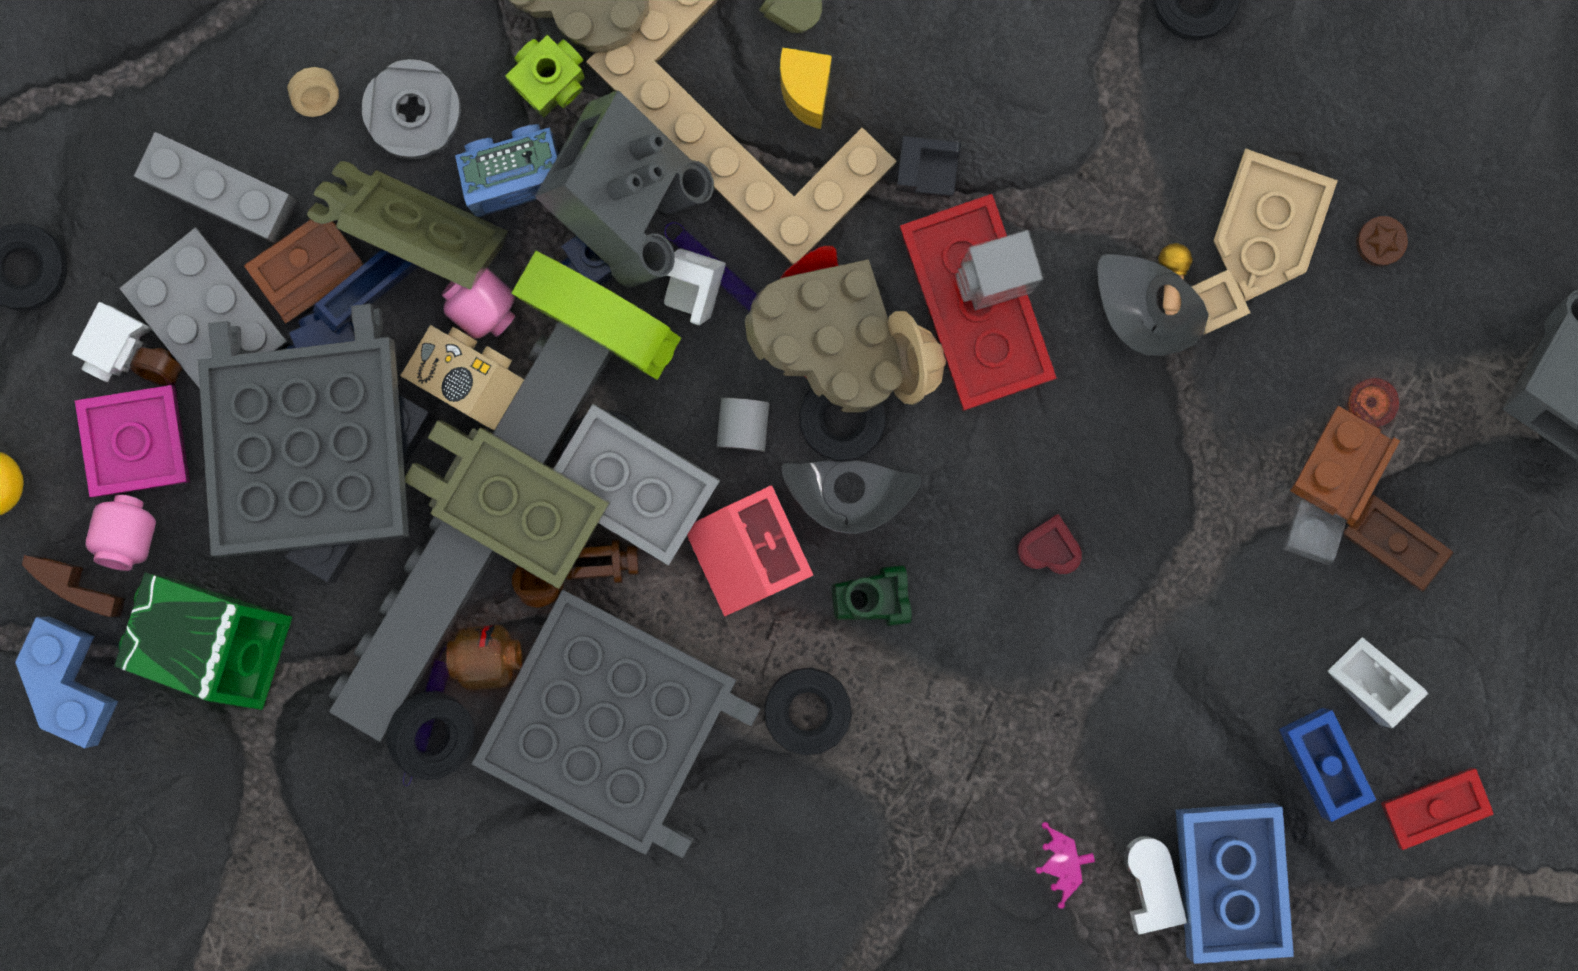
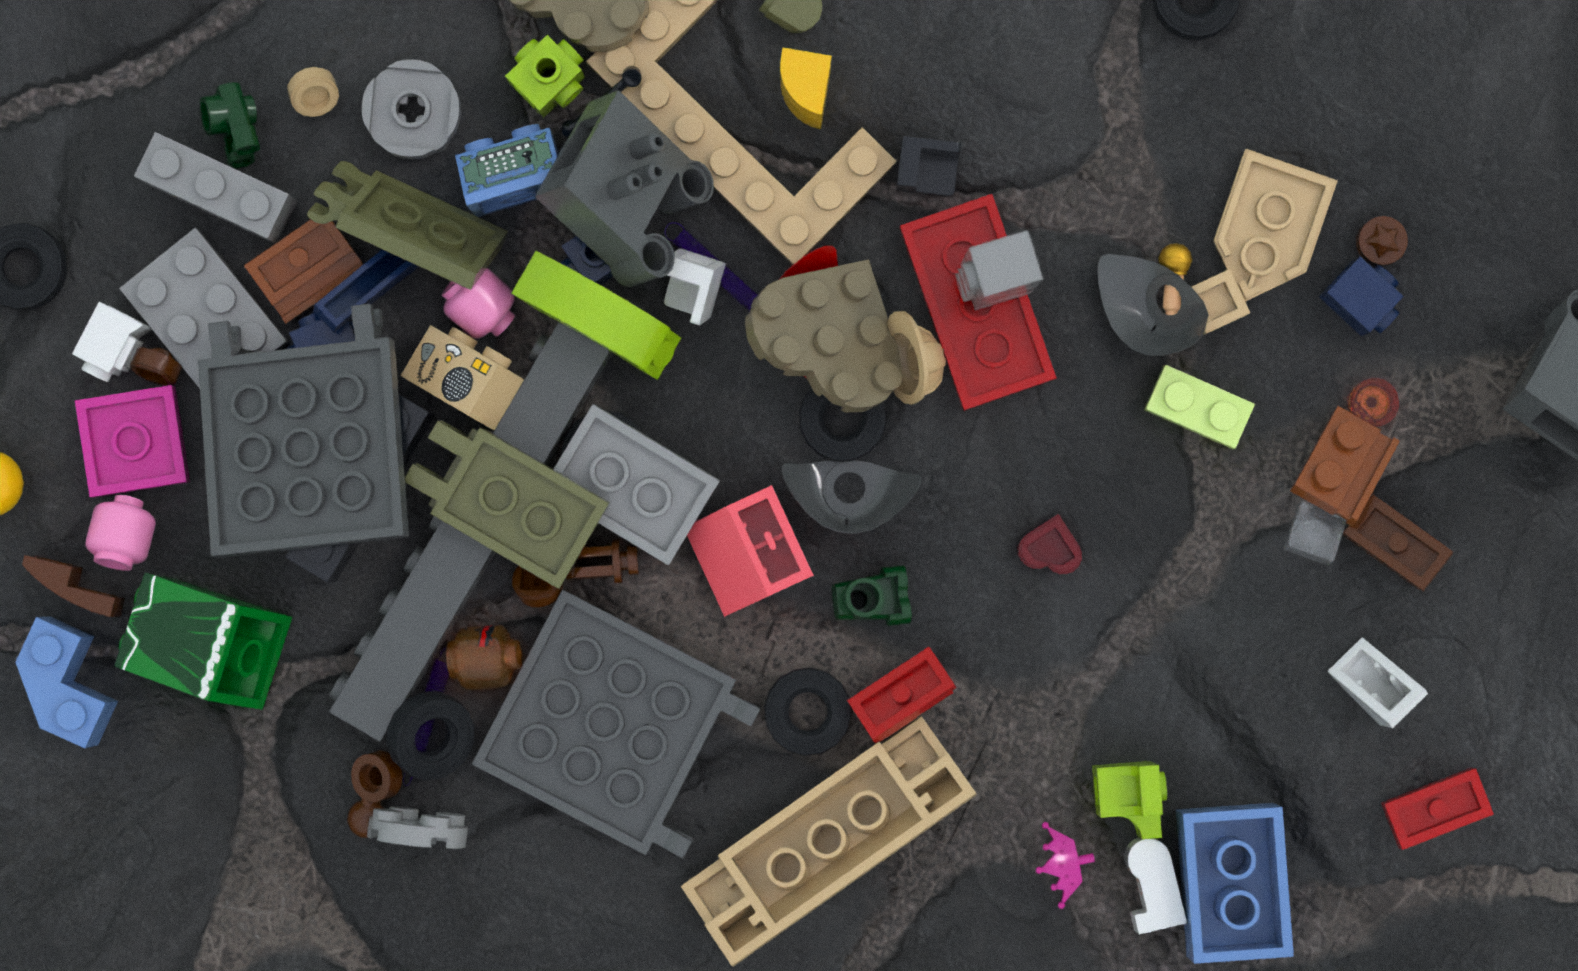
(232, 116): none -> dark green plate
(374, 780): none -> reddish brown plate
(403, 827): none -> light grey plate
(630, 78): none -> black hinge
(743, 424): light grey brick -> none
(827, 840): none -> tan slope
(902, 695): none -> red plate
(1131, 792): none -> lime brick
(1199, 407): none -> yellowish green plate
(1327, 764): blue brick -> none
(1364, 297): none -> dark blue brick

